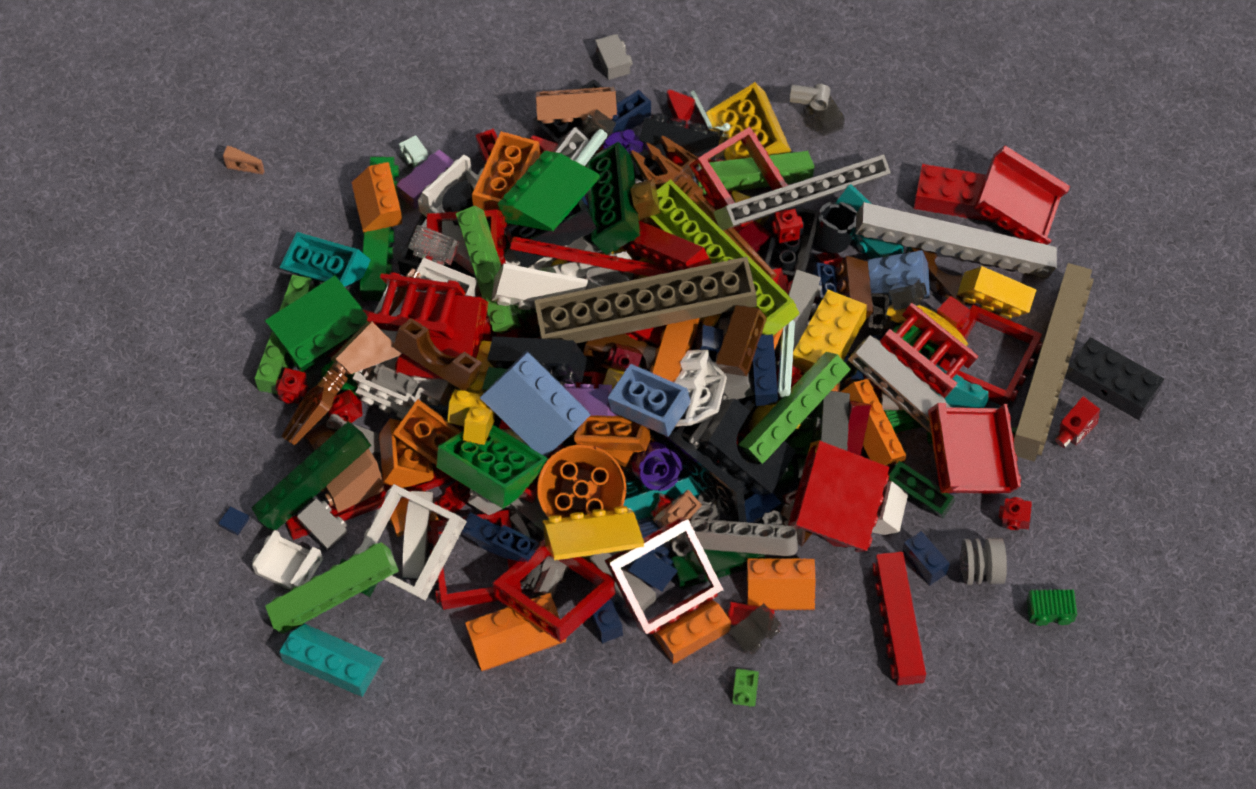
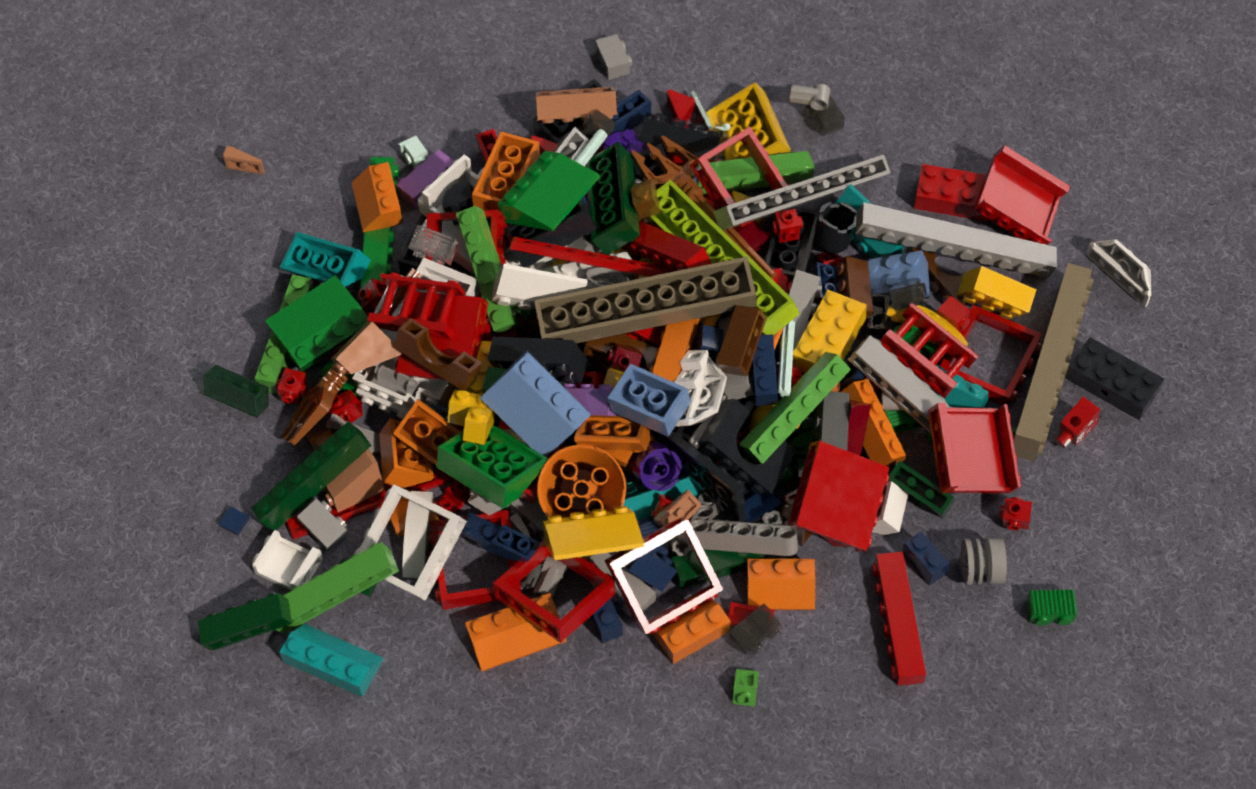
(236, 390): none -> clear green brick
(244, 621): none -> dark green brick
(371, 294): none -> red brick
(1123, 268): none -> white wedge

